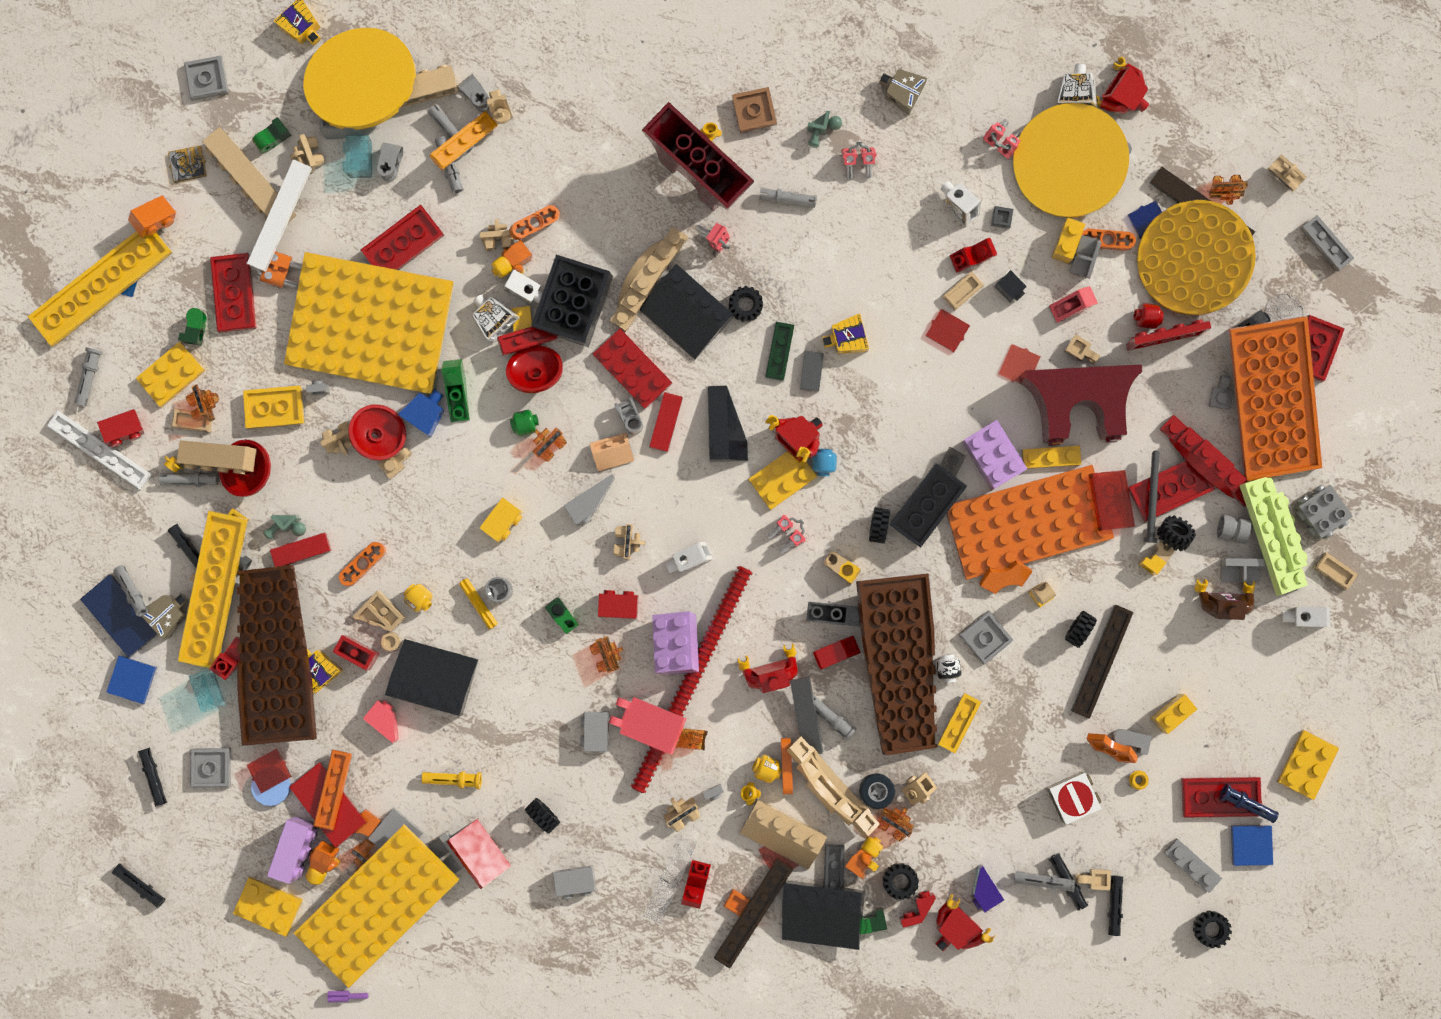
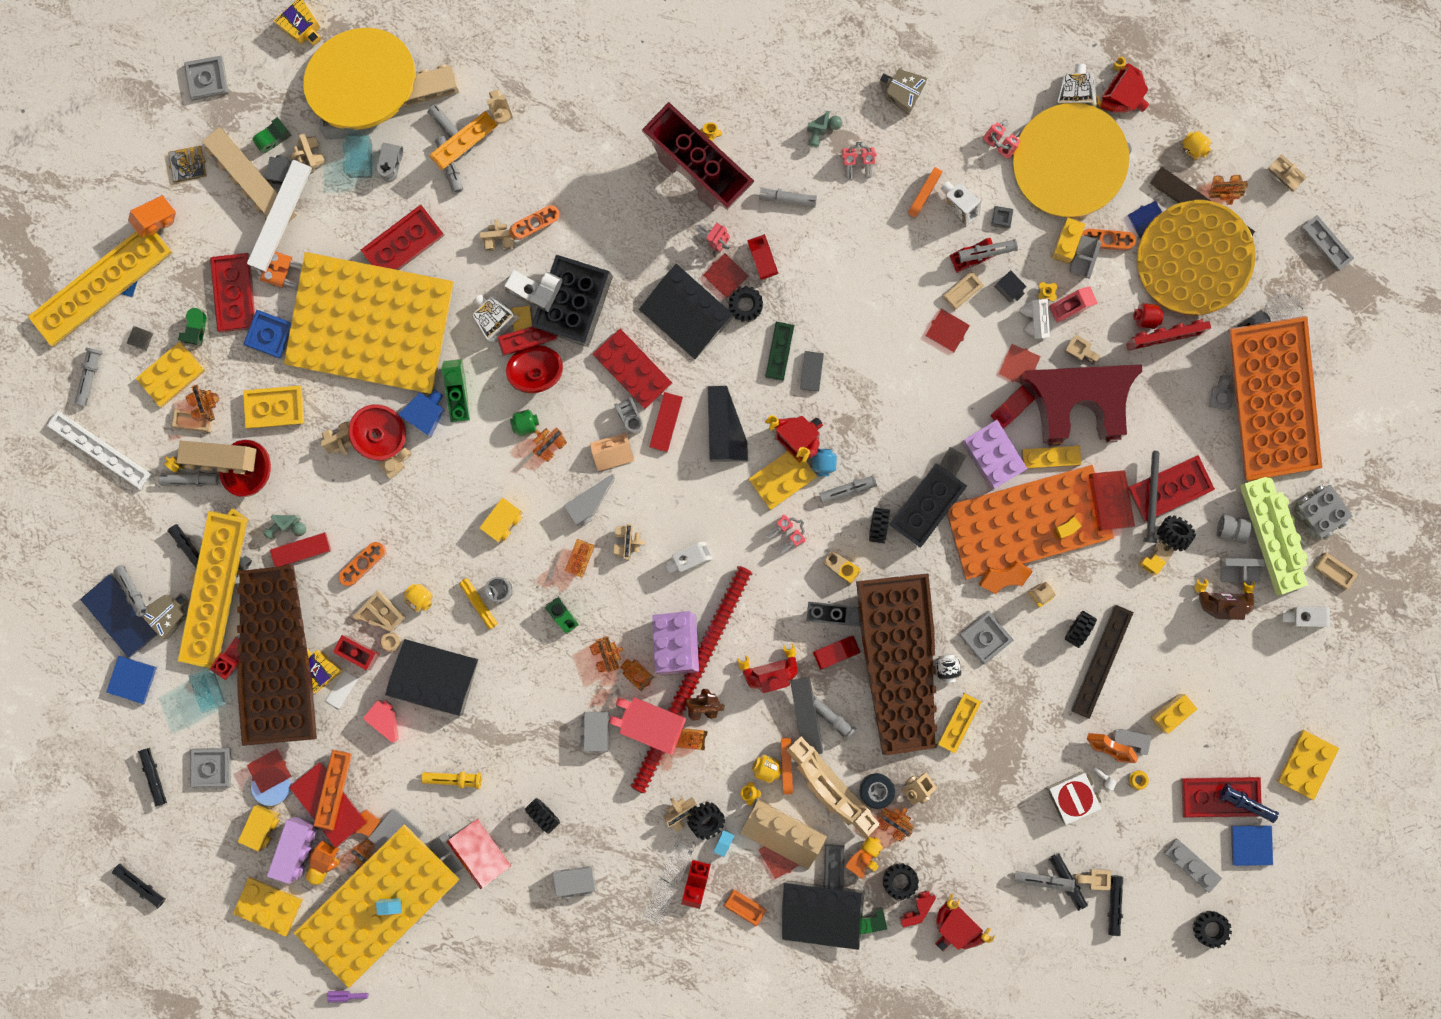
(121, 428): red brick -> none
(140, 338): none -> clear smoke plate
(259, 827): none -> yellow brick
(268, 334): none -> blue tile
(277, 169): none -> dark grey brick
(317, 387): light grey plate -> none
(341, 690): none -> white sticker
(388, 906): none -> medium azure piece
(474, 92): light grey piece -> none
(511, 259): orange piece -> none
(546, 291): none -> light grey leg
(579, 558): none -> clear orange hips
(618, 605): red brick -> none
(636, 674): none -> clear orange hips
(644, 276): tan piece -> none
(704, 703): none -> reddish brown hips
(709, 828): none -> black tyre
(713, 793): light grey plate -> none
(723, 843): none -> medium azure piece
(725, 275): none -> clear red piece
(753, 913): dark brown tile -> none
(754, 109): medium nougat plate -> none
(762, 257): none -> red slope
(847, 336): torso -> none
(869, 483): none -> light grey pin
(925, 192): none -> orange beam
(984, 891): dark purple slope -> none
(1010, 247): none -> light grey pin
(1013, 406): none -> red slope
(1039, 312): none -> white tile
(1042, 292): none -> yellow plate
(1068, 528): none -> yellow piece
(1109, 783): none -> white hand
(1197, 145): none -> yellow head
(1205, 458): red piece -> none
(1324, 344): red tile -> none

